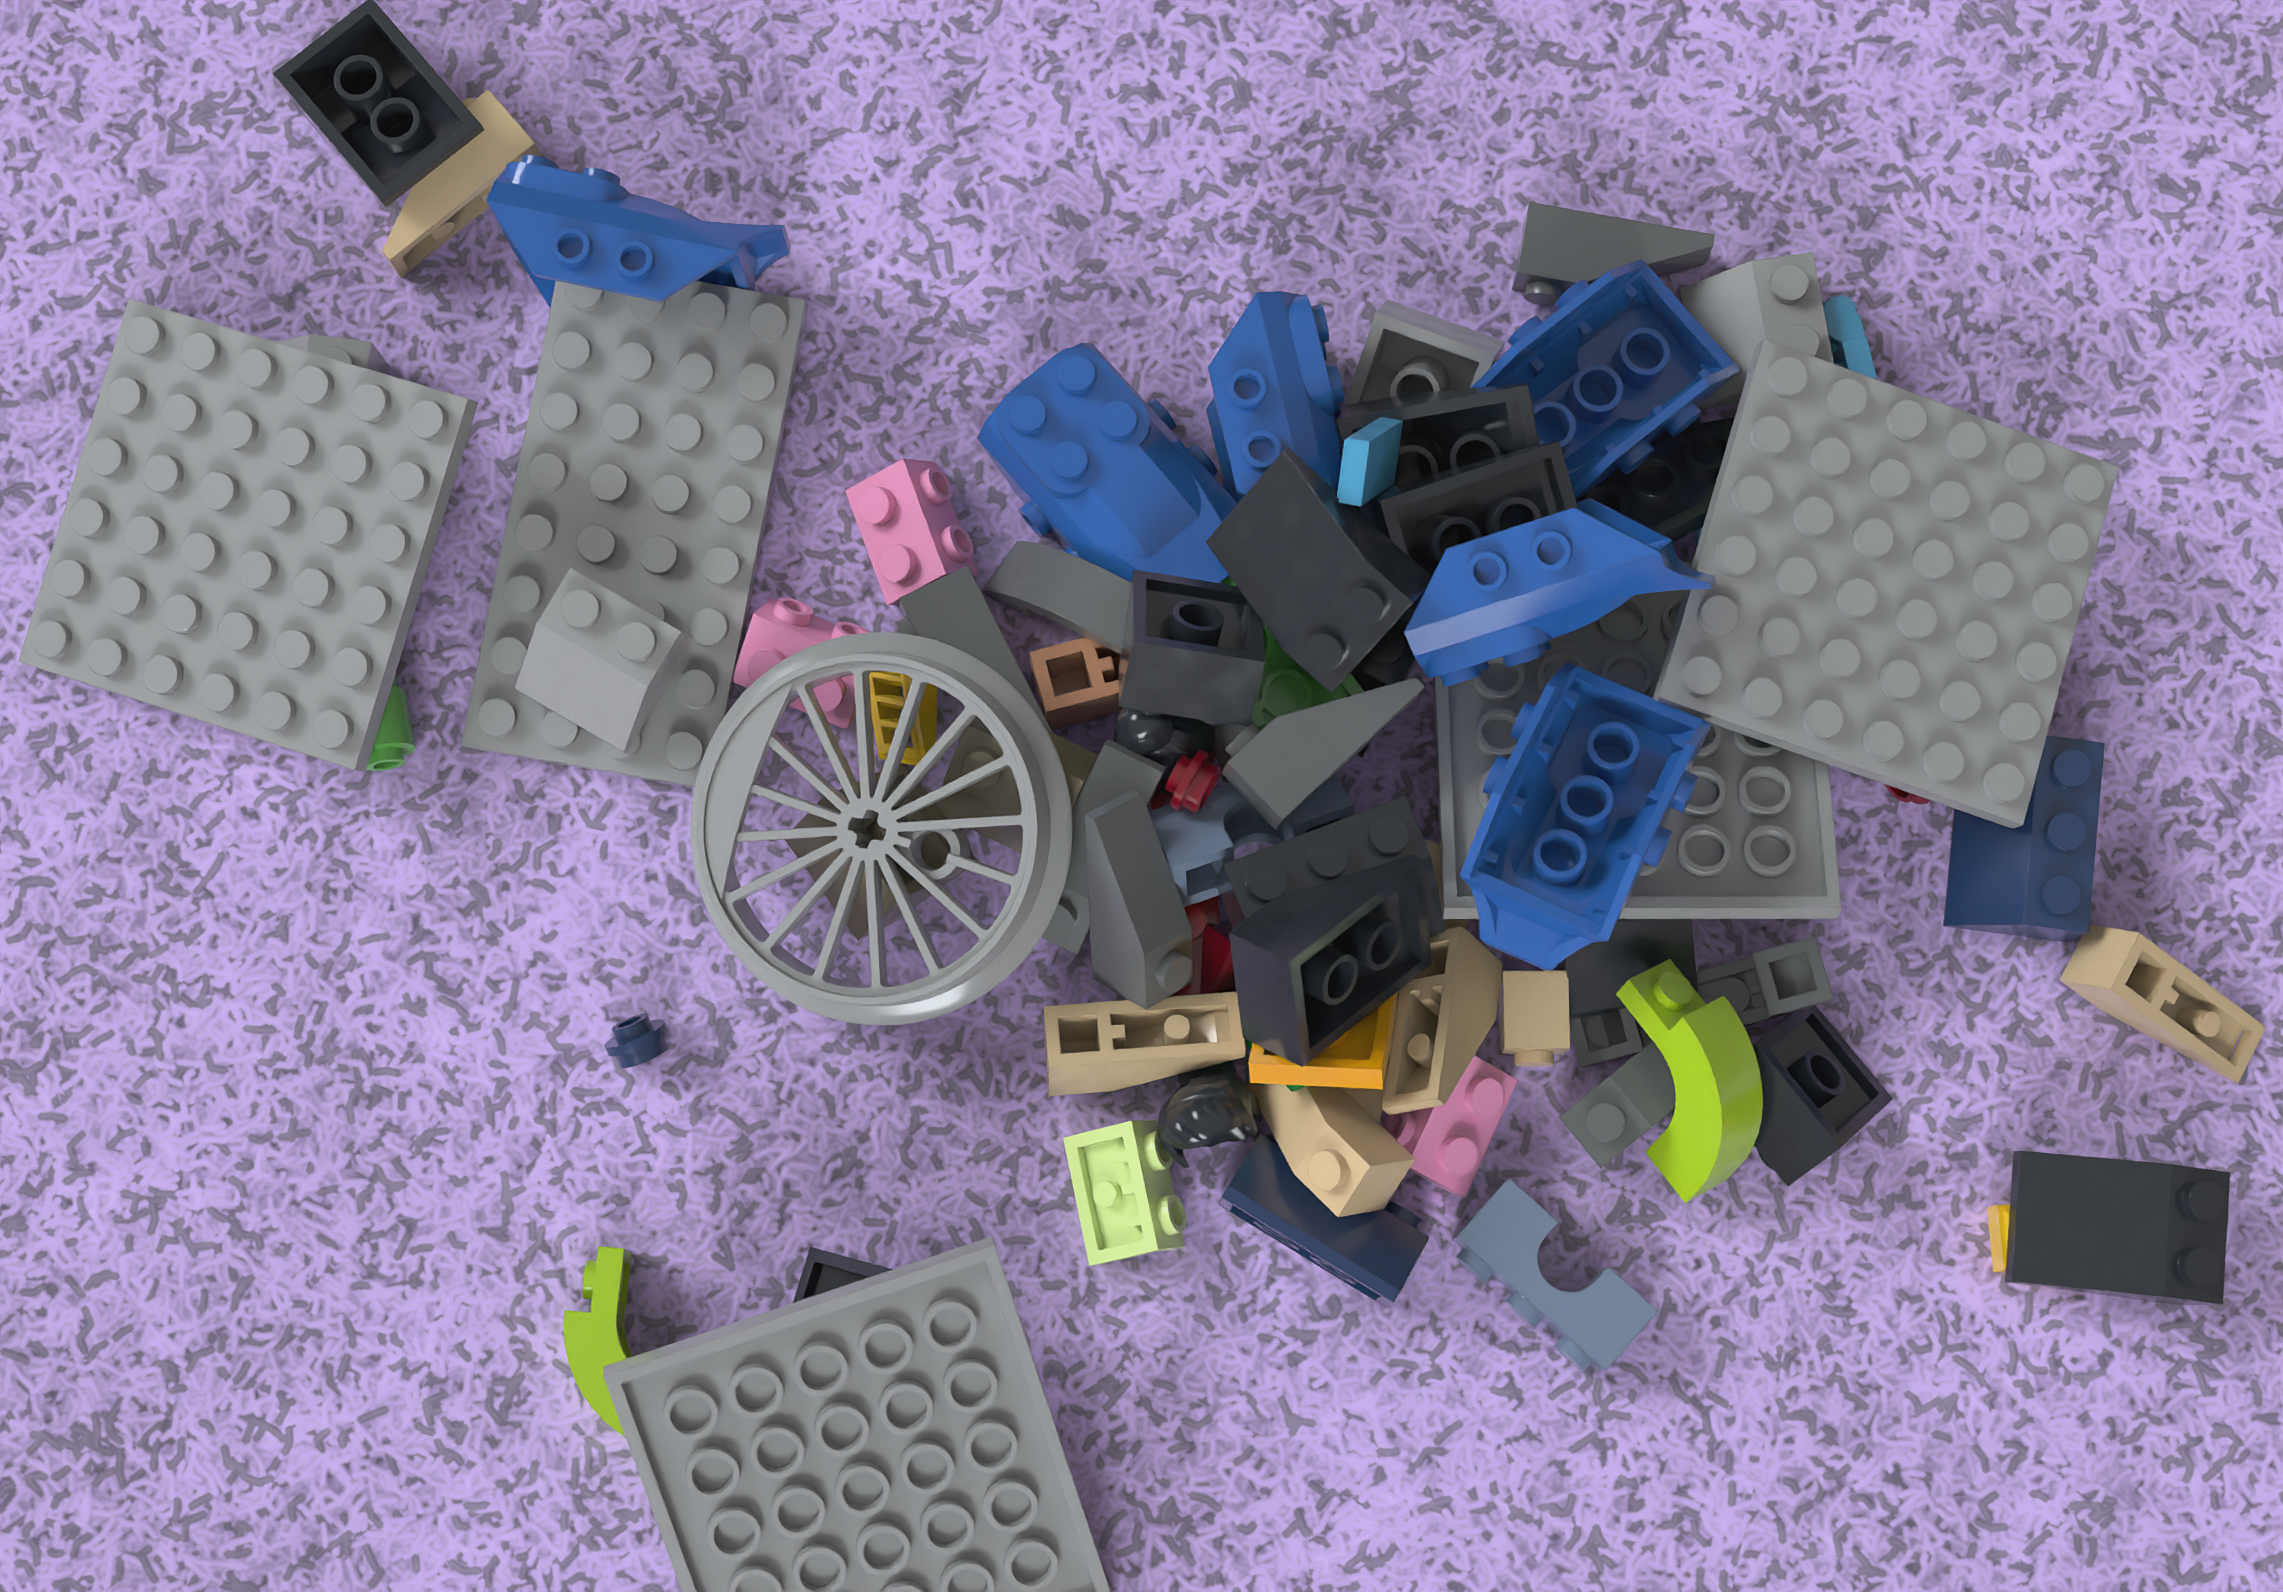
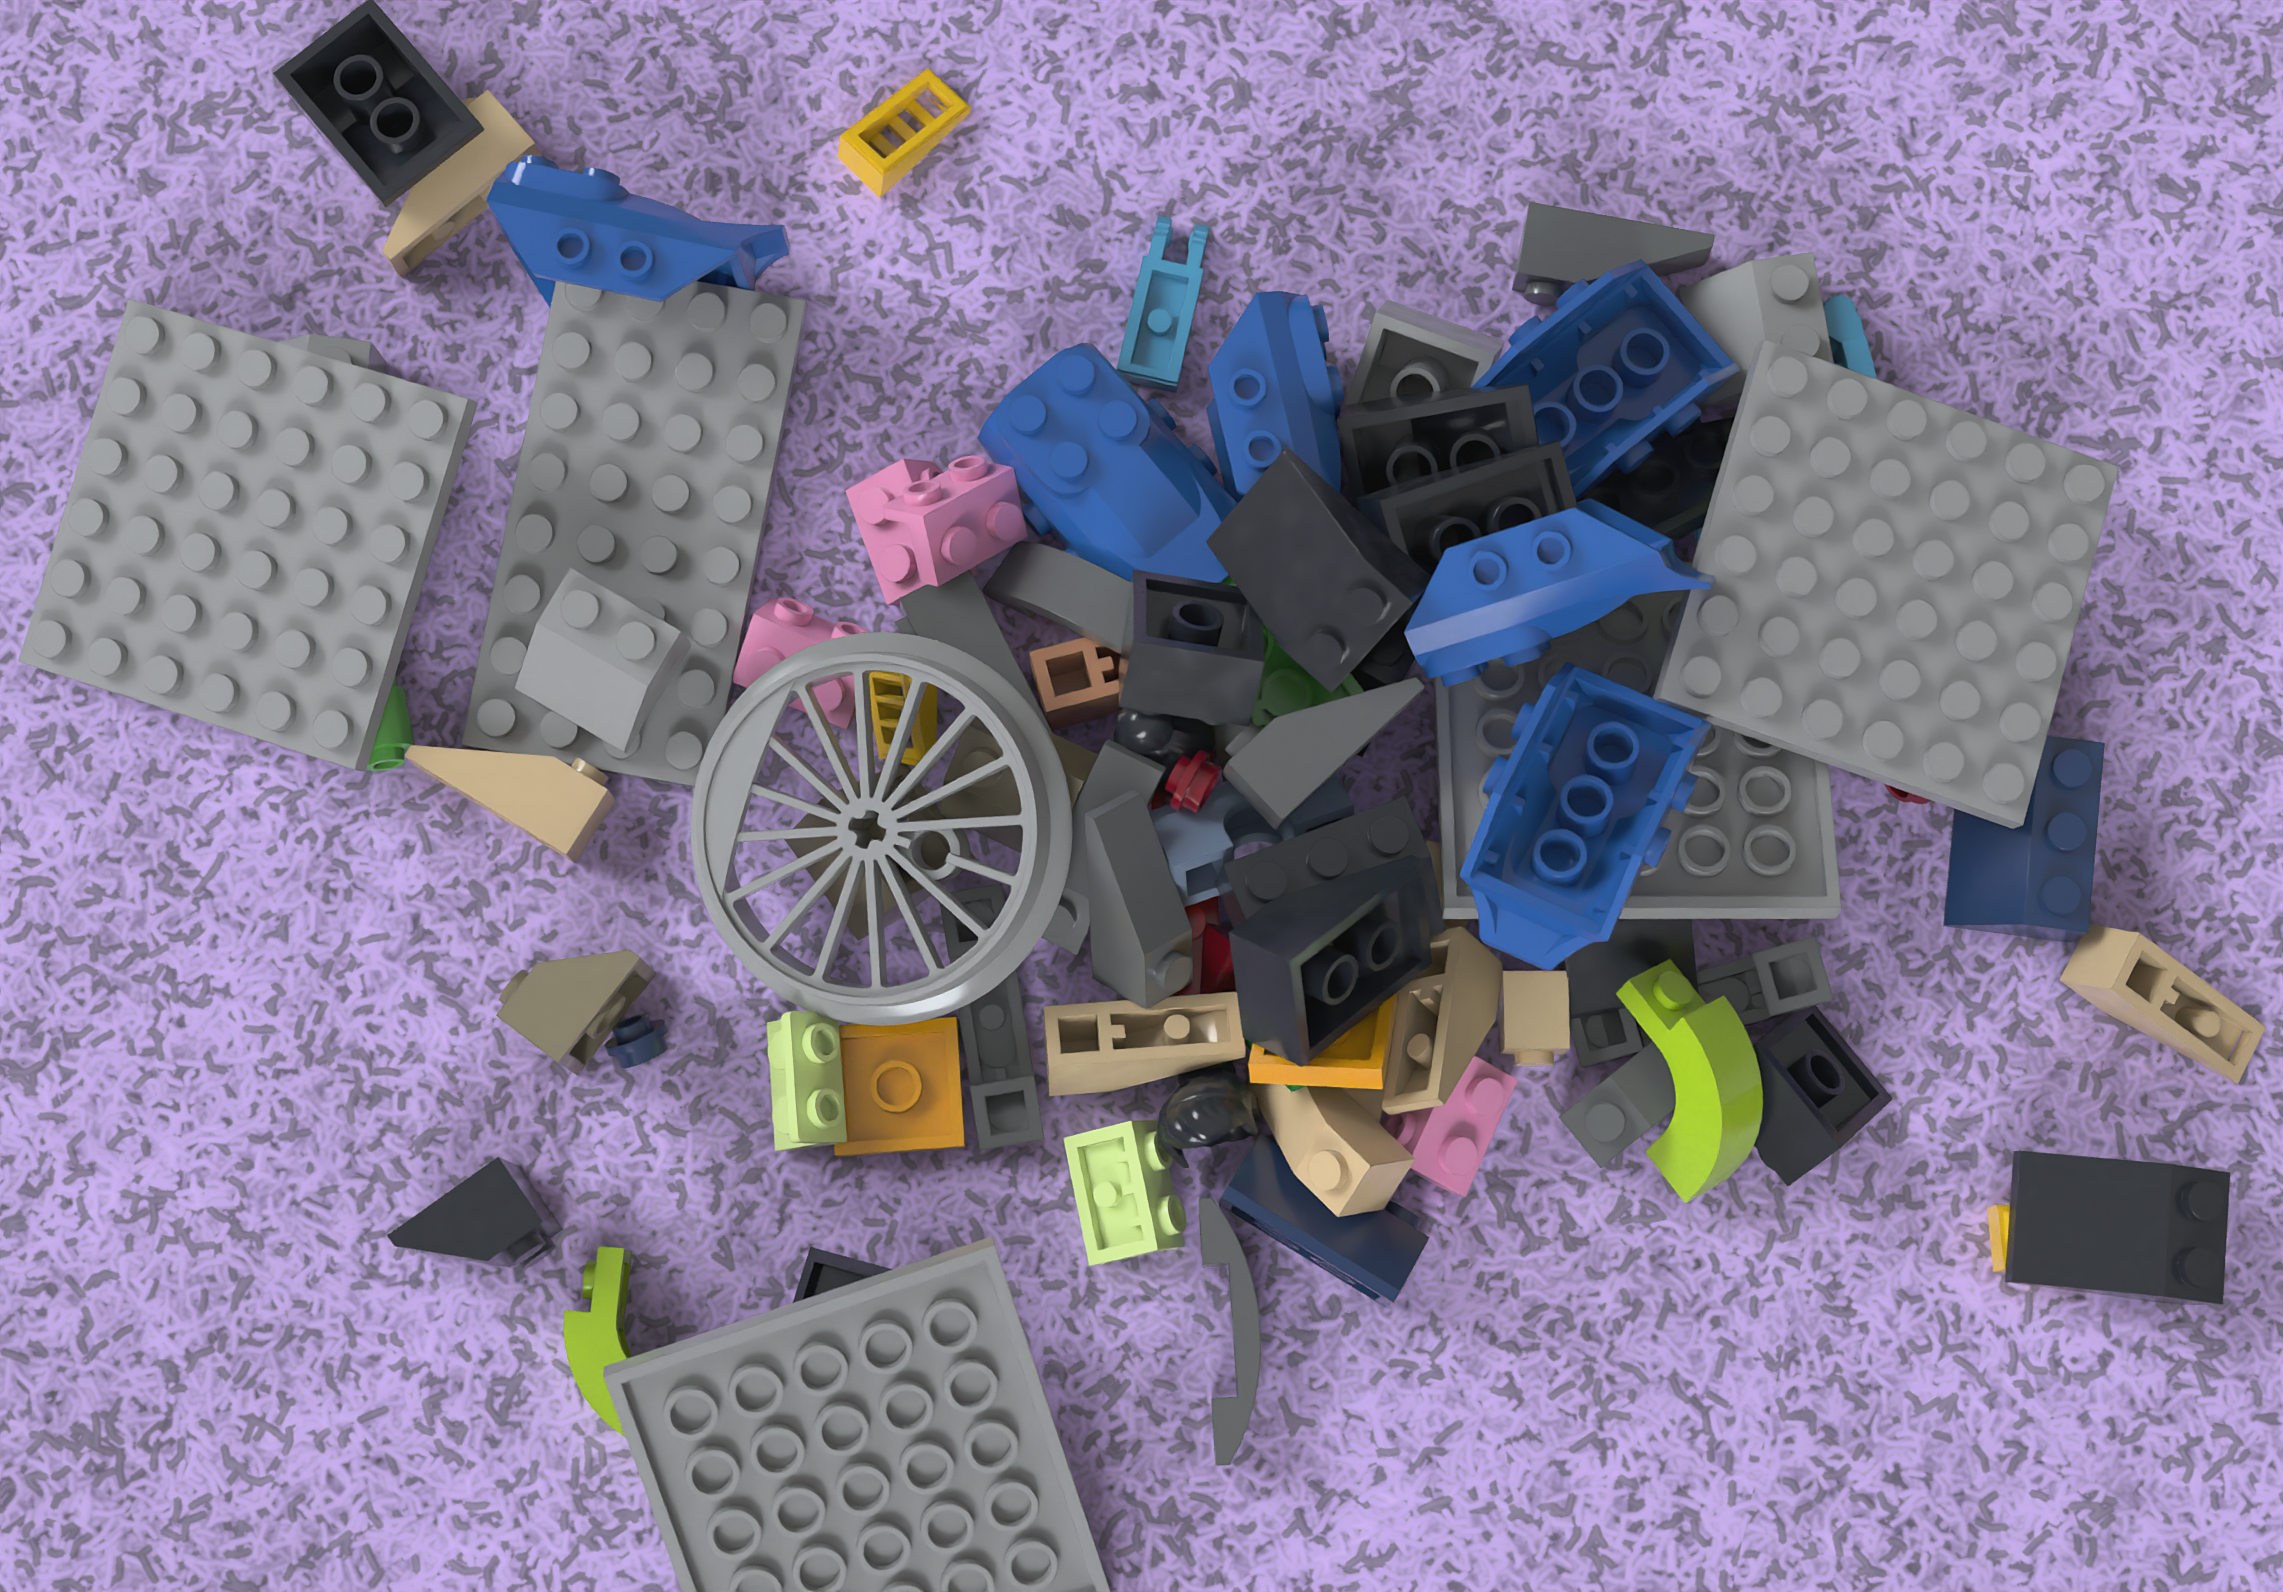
(485, 1220): none -> black slope
(531, 792): none -> tan slope
(574, 1003): none -> dark tan slope
(806, 1081): none -> yellowish green bracket
(884, 173): none -> yellow slope
(901, 1088): none -> light orange plate
(960, 517): none -> bright pink bracket
(995, 1038): none -> dark grey slope
(1163, 311): none -> dark azure hinge
(1219, 1249): none -> dark grey slope
(1369, 461): dark azure tile -> none
(1505, 1244): sand blue arch -> none

